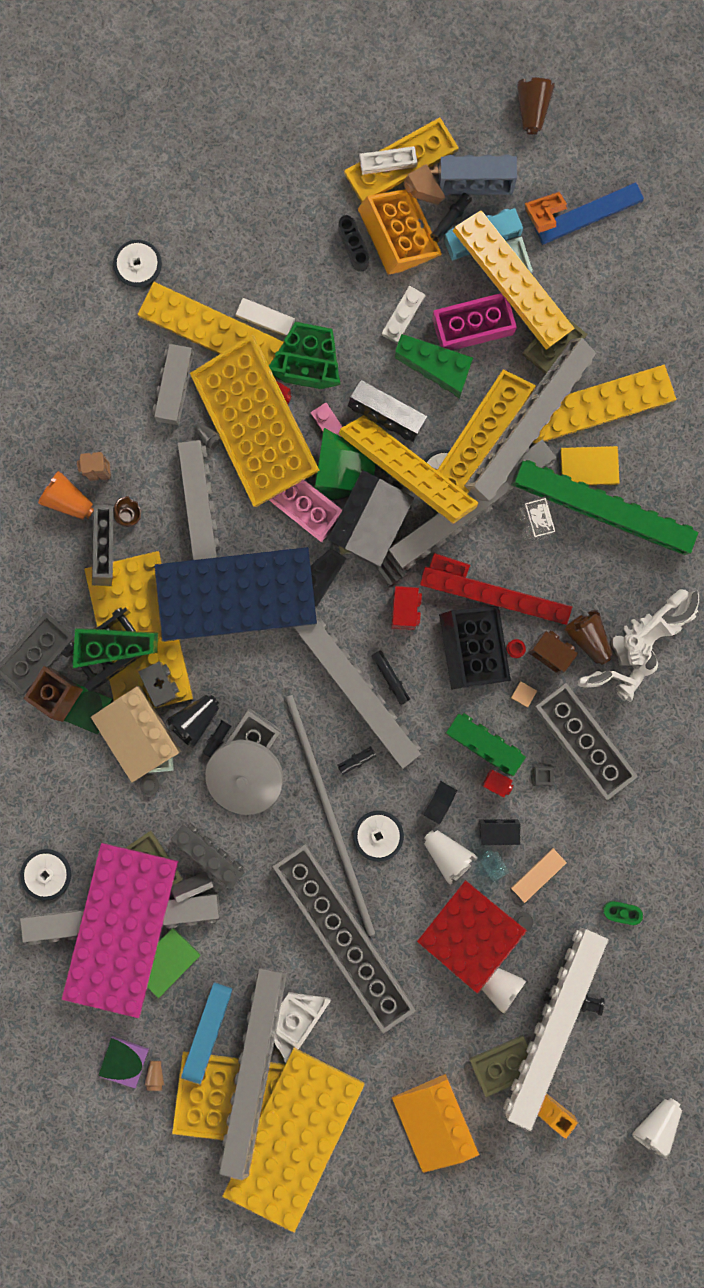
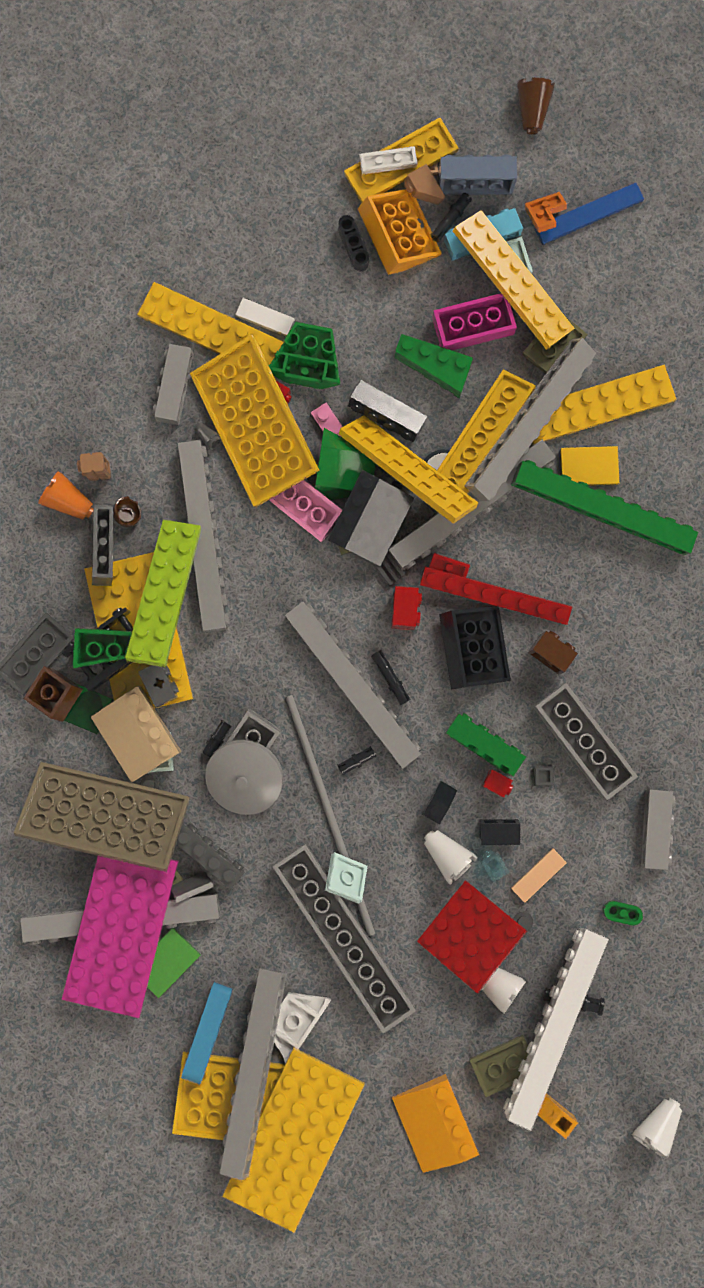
(36, 884): white wheel -> none
(102, 816): none -> dark tan plate
(123, 1062): dark green tile -> none
(133, 252): white wheel -> none
(154, 1076): medium nougat cone -> none
(163, 593): none -> lime plate
(194, 719): black cone -> none
(235, 594): dark blue plate -> none
(324, 572): black wing -> none
(346, 878): none -> light aqua tile
(383, 848): white wheel -> none
(403, 314): white plate -> none
(516, 648): red plate -> none
(524, 694): light nougat tile -> none
(536, 521): clear brick -> none
(590, 636): reddish brown cone -> none
(636, 646): white piece -> none
(657, 829): none -> light grey brick

